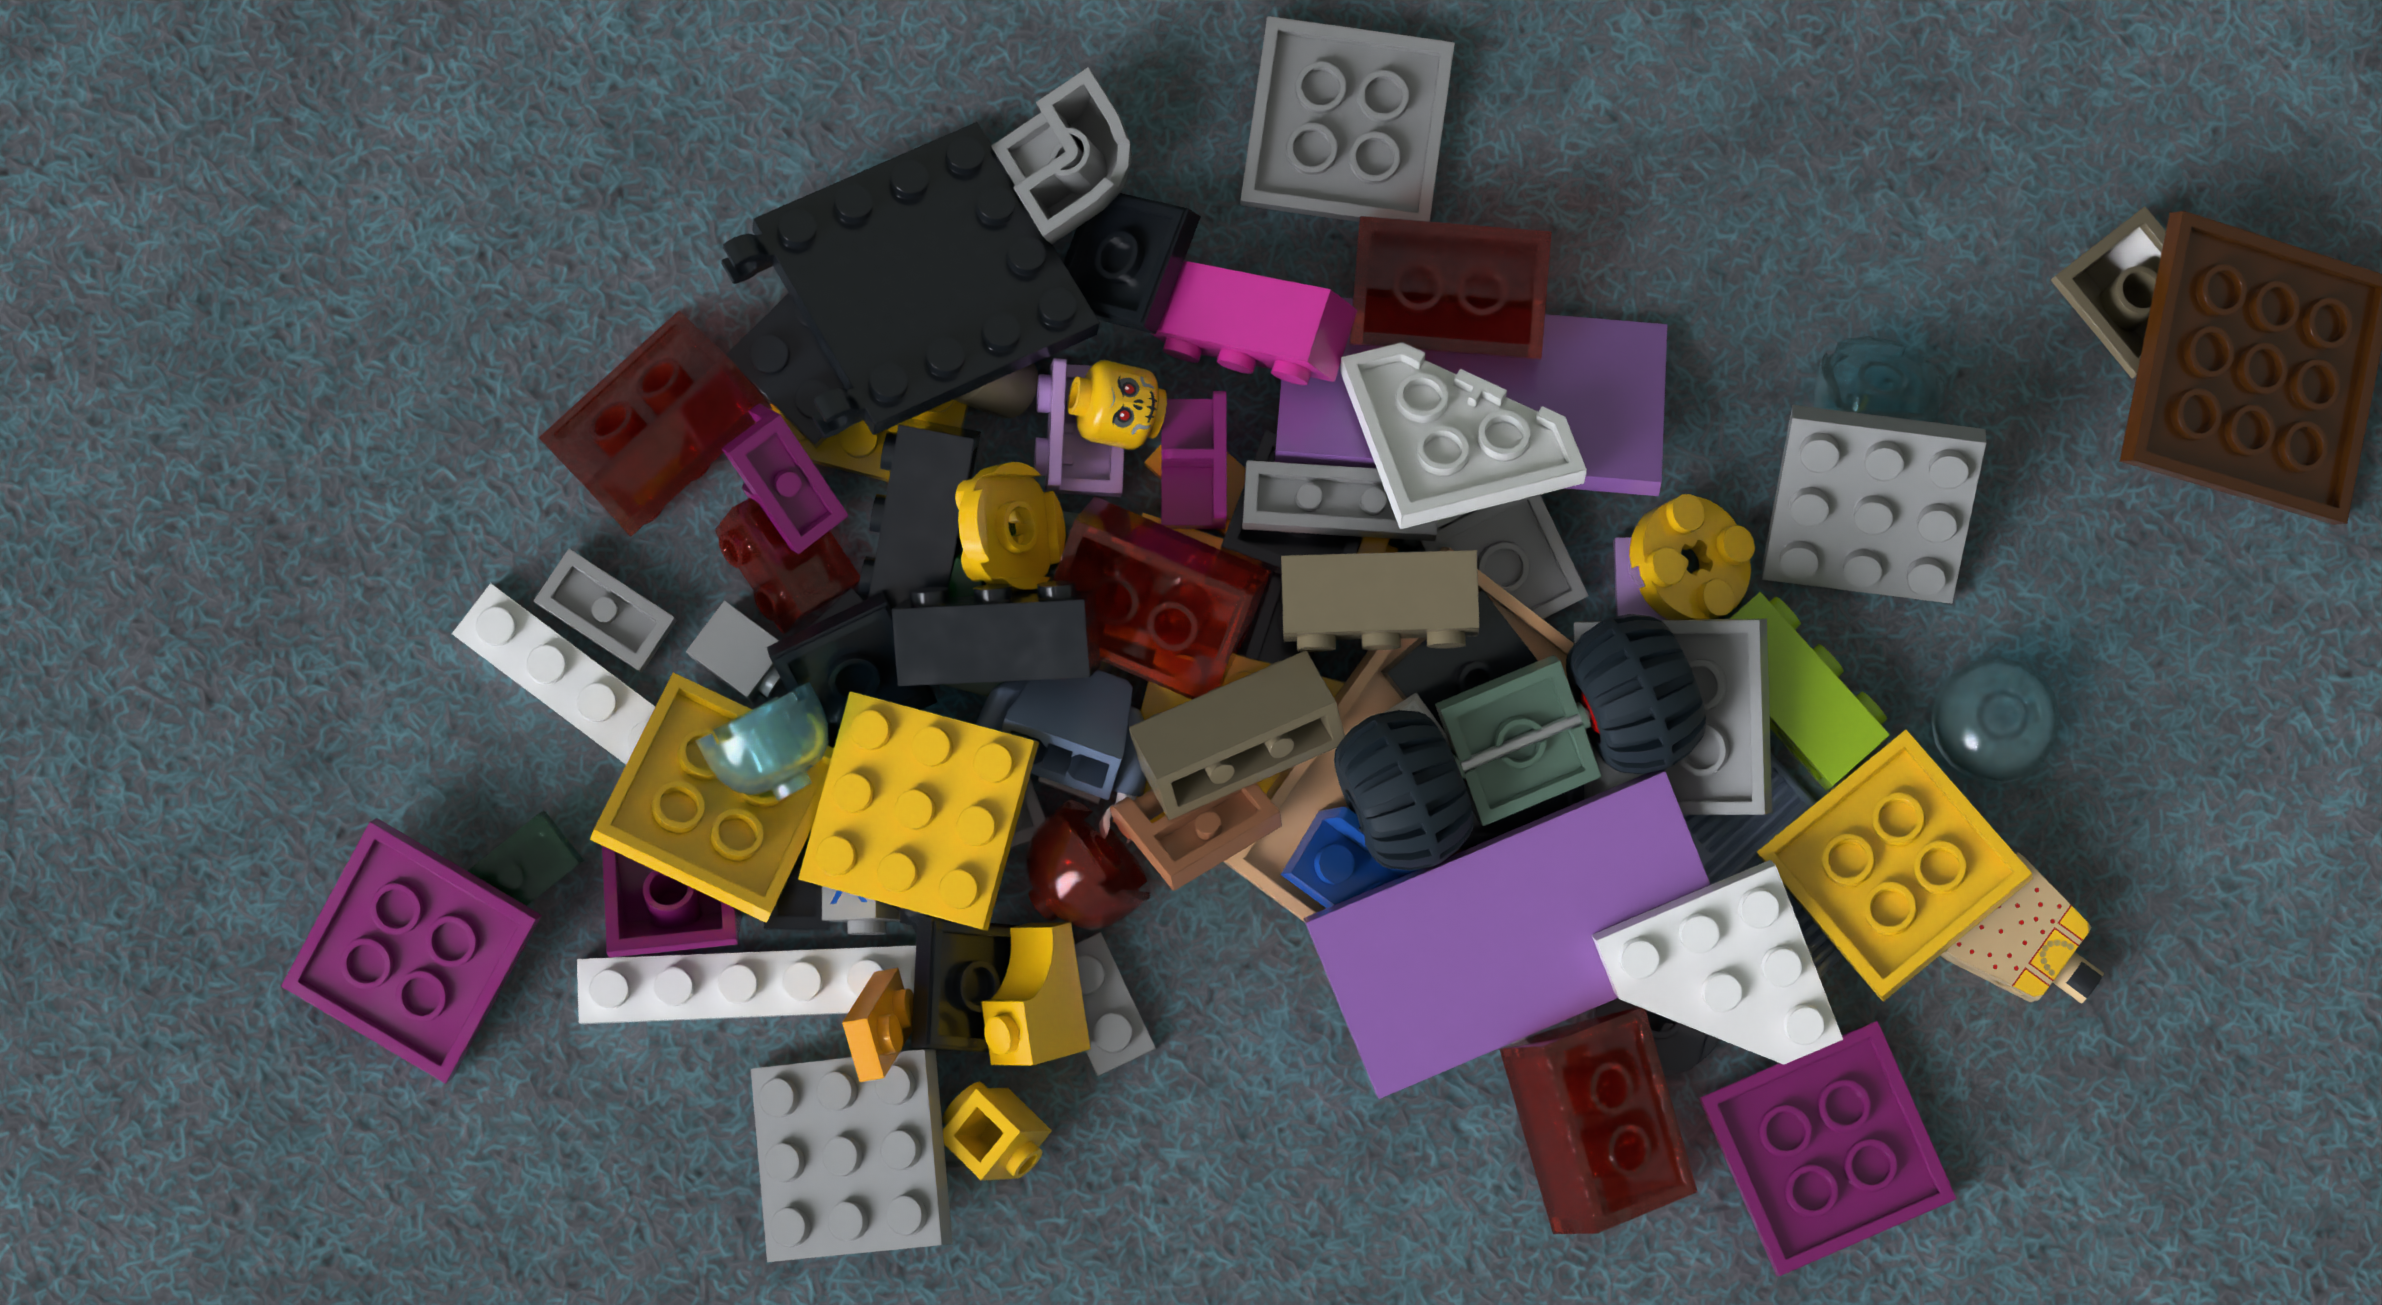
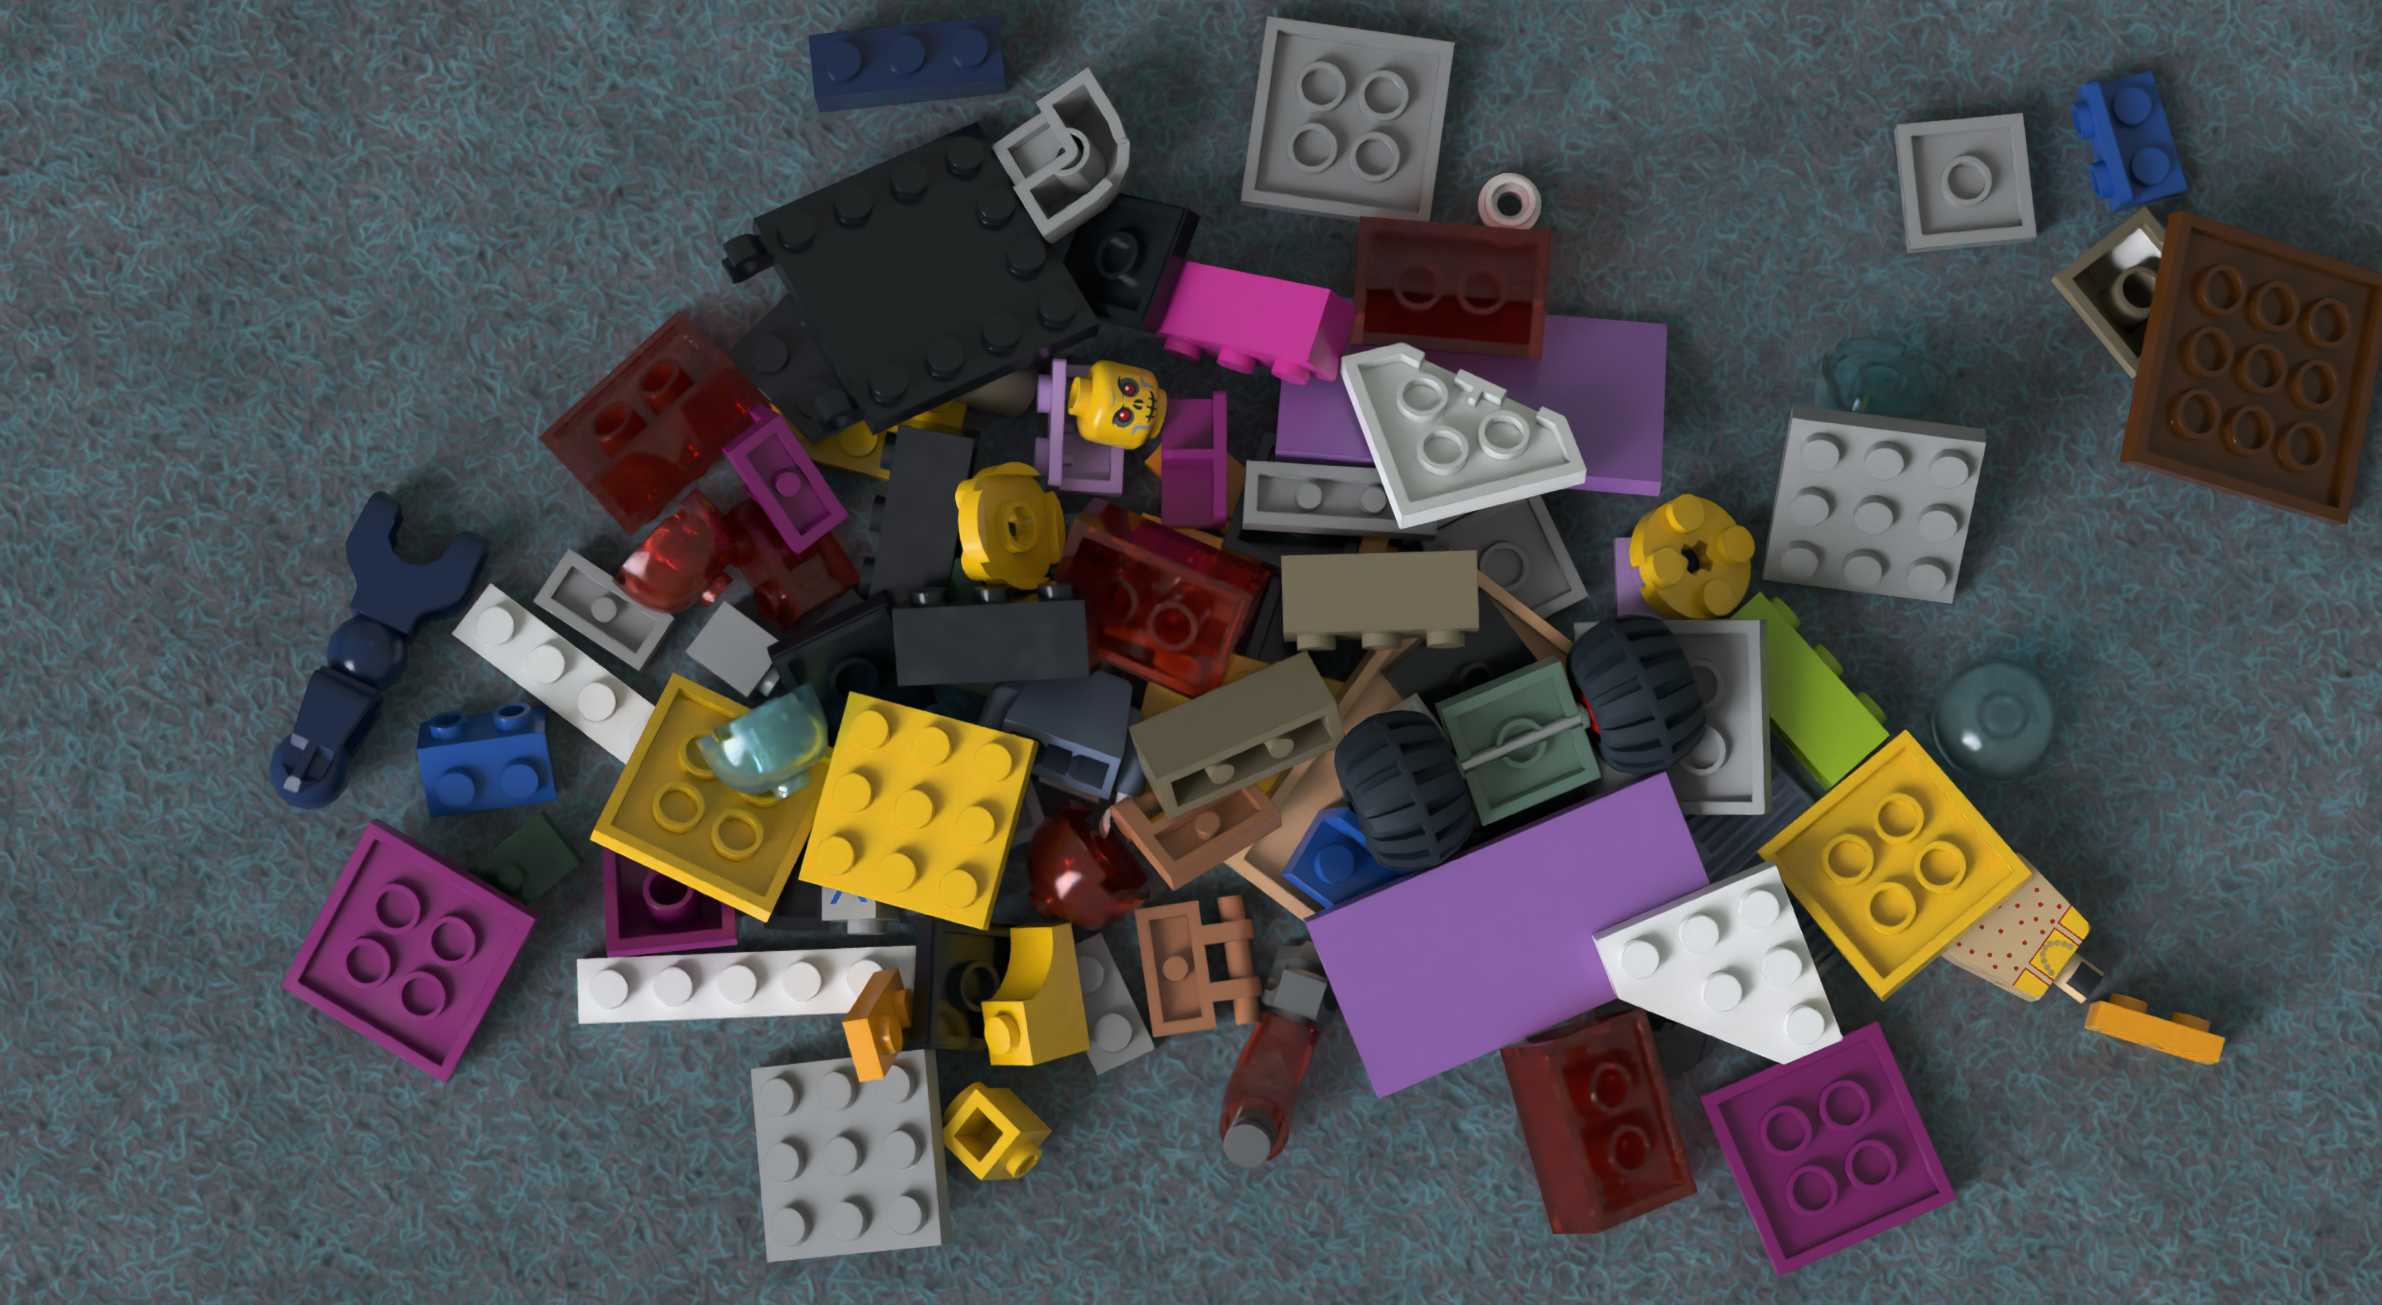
(369, 650): none -> dark blue piece
(486, 760): none -> blue bracket
(682, 559): none -> clear red cylinder
(907, 64): none -> dark blue brick
(1177, 966): none -> nougat plate
(1274, 1060): none -> piece
(1513, 185): none -> white plate
(1965, 183): none -> light grey plate
(2129, 142): none -> blue bracket
(2182, 1036): none -> light orange plate

